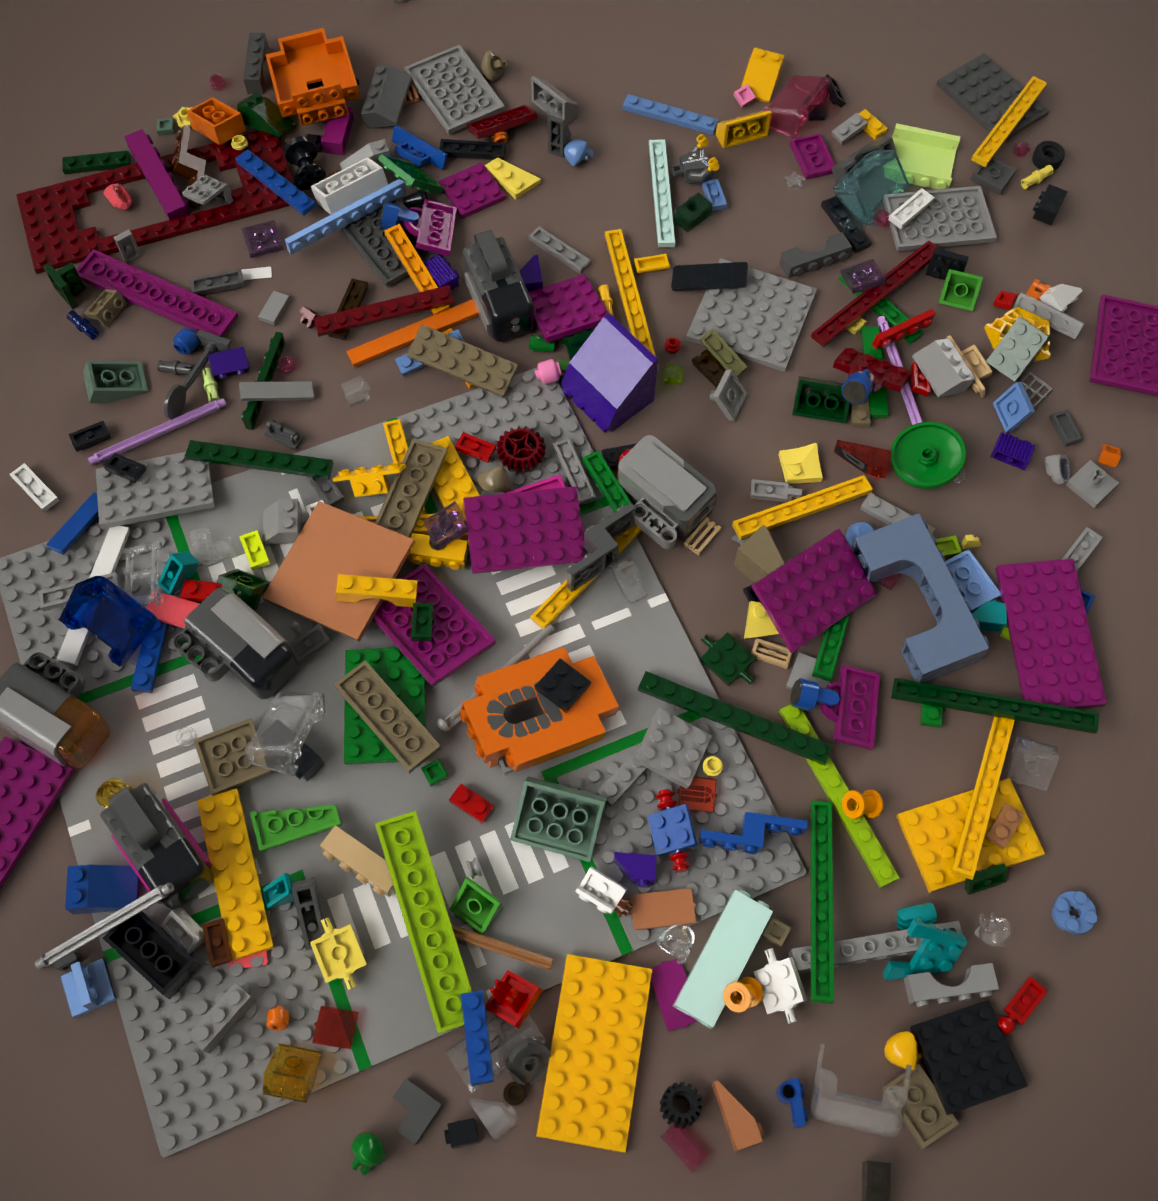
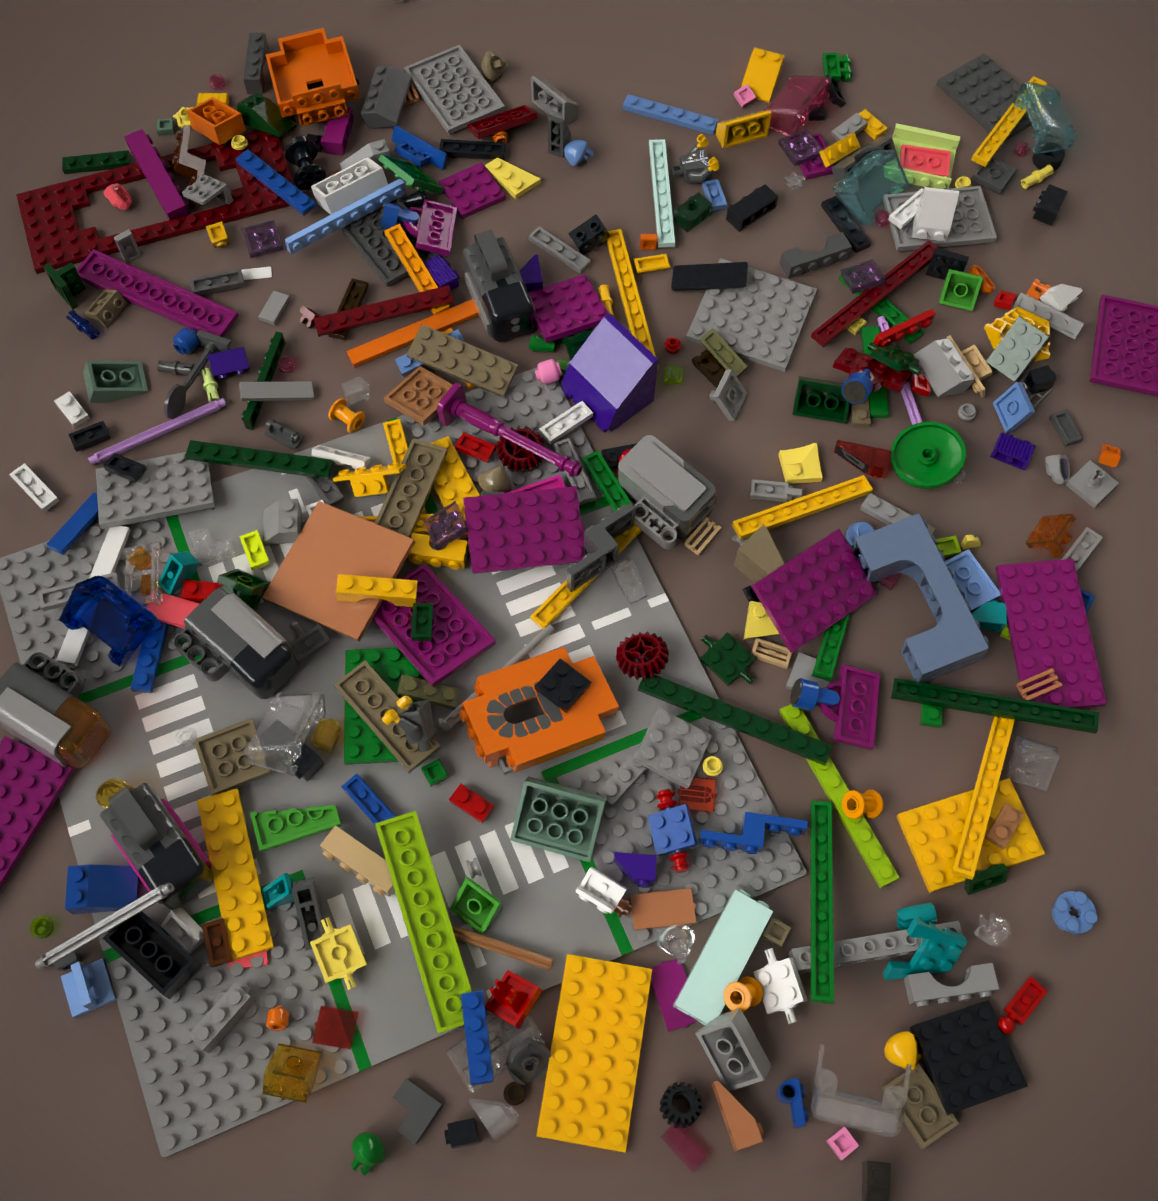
(41, 927): none -> clear neon green tile
(72, 409): none -> white plate
(139, 558): none -> clear orange tile
(145, 585): none -> clear orange tile
(217, 235): none -> yellow bracket
(223, 97): none -> yellow tile
(326, 734): none -> clear yellow brick
(340, 411): none -> light orange hose
(340, 457): none -> white plate
(367, 800): none -> blue tile
(415, 721): none -> dark grey torso
(418, 395): none -> medium nougat plate
(421, 690): none -> olive plate
(454, 405): none -> magenta piece
(566, 422): none -> white plate
(589, 234): none -> black brick
(648, 241): none -> orange tile
(653, 660): none -> dark red gear
(734, 1050): none -> light grey slope
(751, 207): none -> black brick
(800, 147): none -> clear purple plate
(832, 64): none -> green plate
(839, 149): none -> yellow plate
(842, 1143): none -> bright pink plate
(895, 358): none -> dark green plate
(925, 160): none -> coral plate
(935, 214): none -> white slope
(962, 182): none -> light yellow plate
(967, 412): none -> light grey plate
(987, 285): none -> orange plate
(1040, 379): none -> black brick
(1047, 115): none -> clear light blue windscreen
(1050, 532): none -> clear orange plate
(1053, 678): none -> nougat tile

